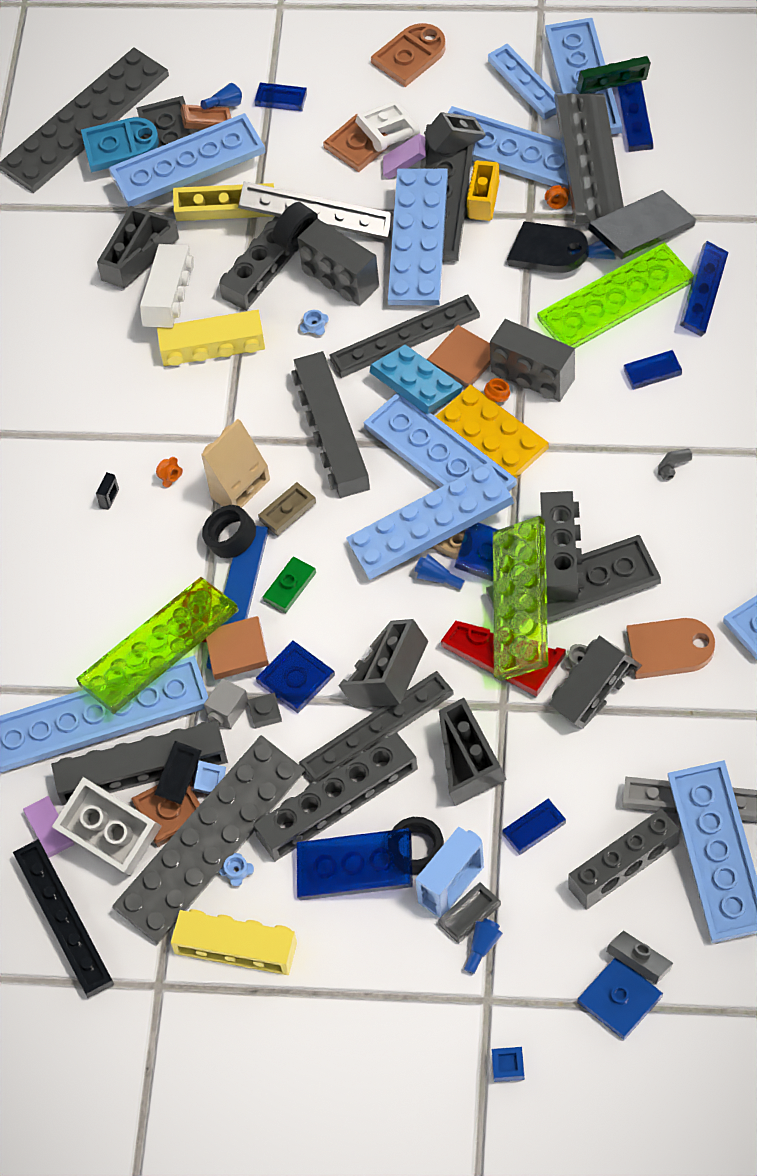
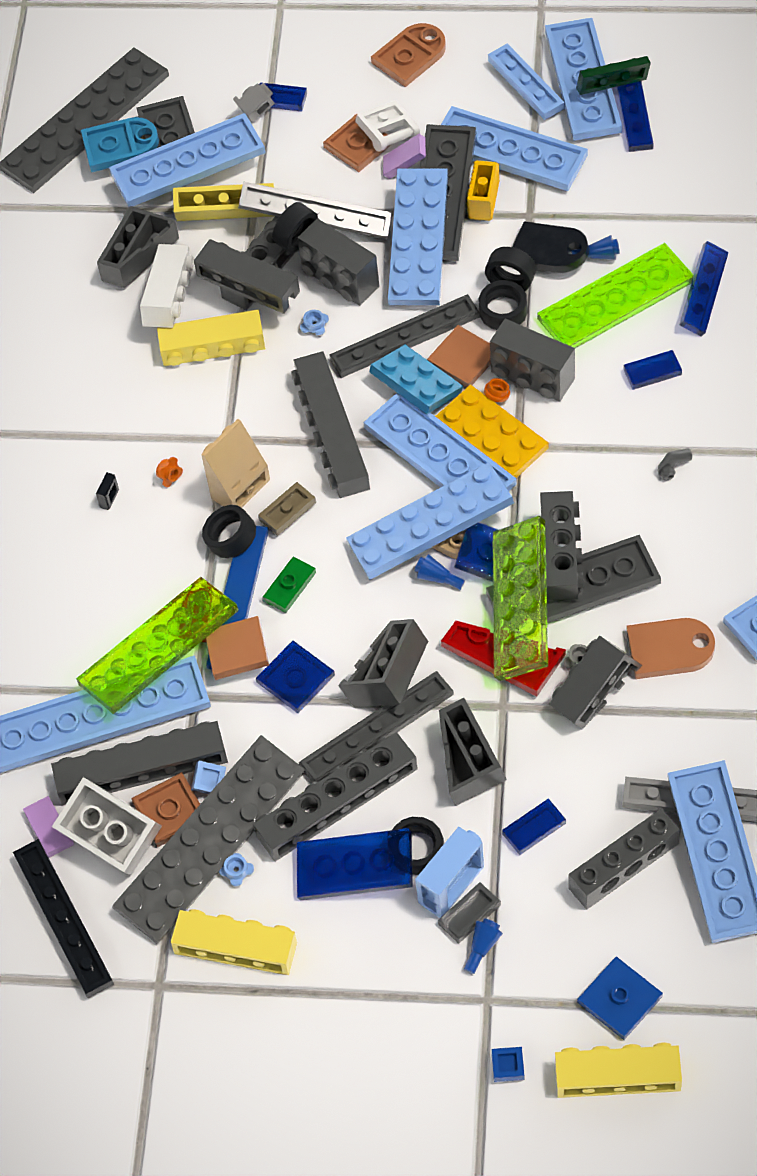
(178, 772): black tile -> none
(197, 118): nougat tile -> none
(226, 97): blue cone -> none
(226, 703): light grey brick -> none
(246, 275): none -> dark grey brick
(255, 101): none -> light grey brick
(264, 710): dark grey plate -> none
(453, 132): dark grey slope -> none
(498, 290): none -> black tyre
(511, 258): none -> black tyre
(559, 201): orange plate -> none
(588, 155): dark grey plate -> none
(618, 1071): none -> light yellow brick
(639, 957): dark grey plate -> none
(641, 224): tile -> none

